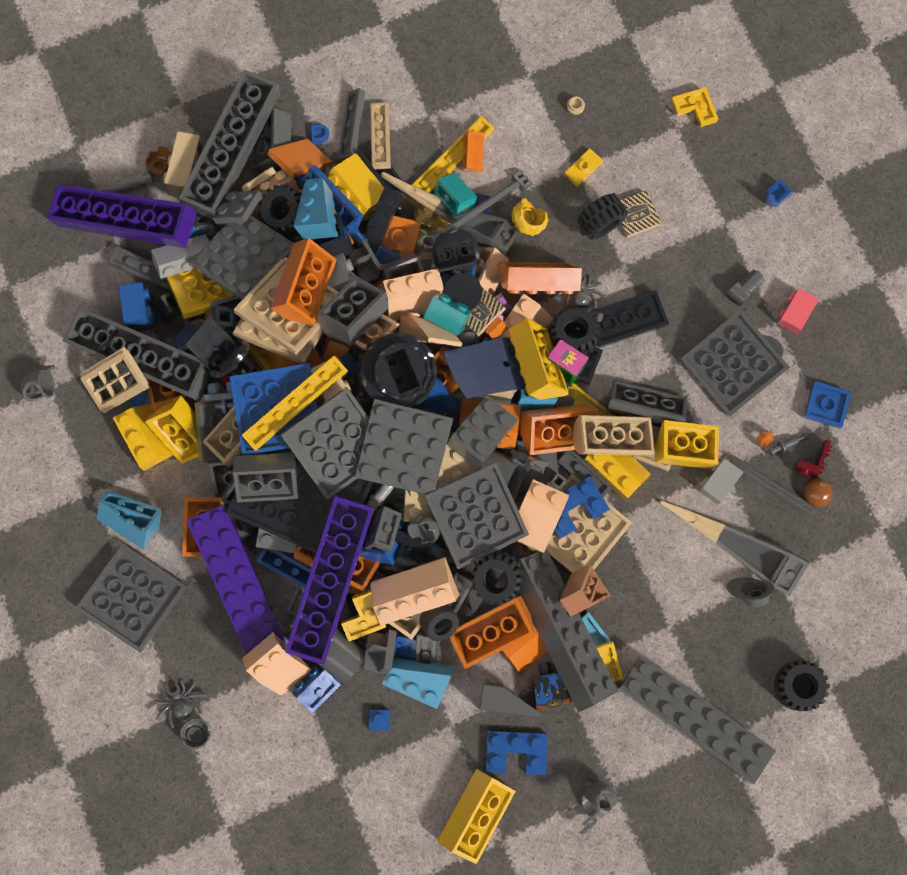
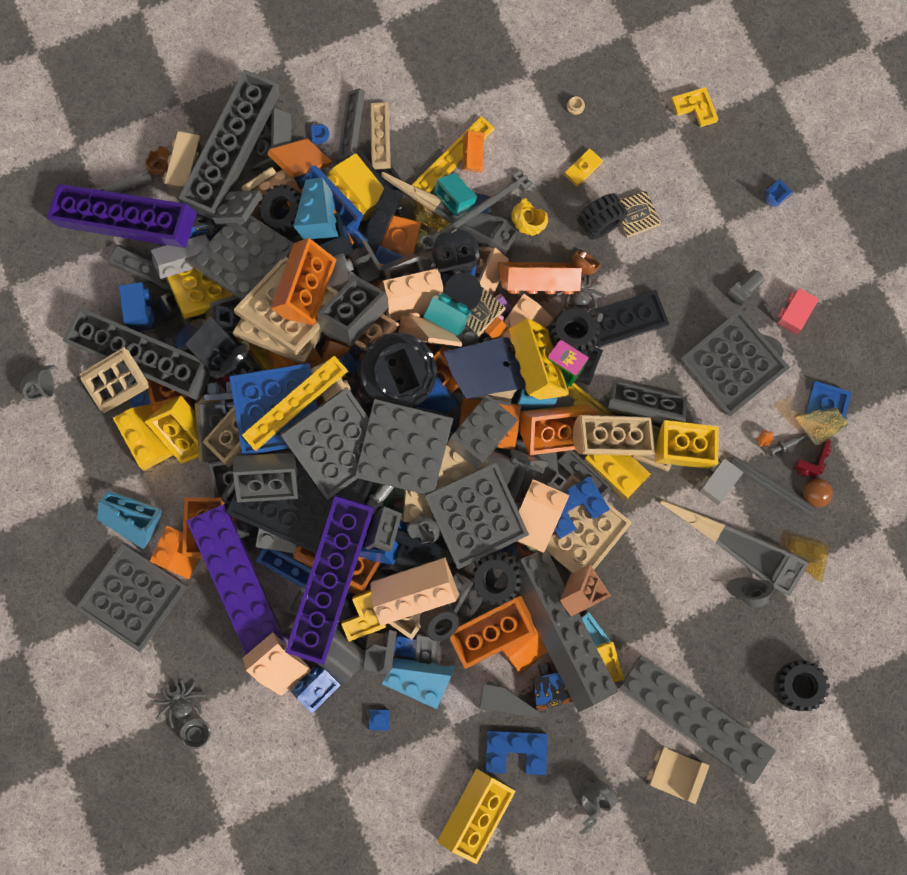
(169, 554): none -> orange slope
(586, 262): none -> dark orange hair
(677, 774): none -> tan panel
(813, 552): none -> clear yellow wing
(821, 424): none -> clear yellow wing

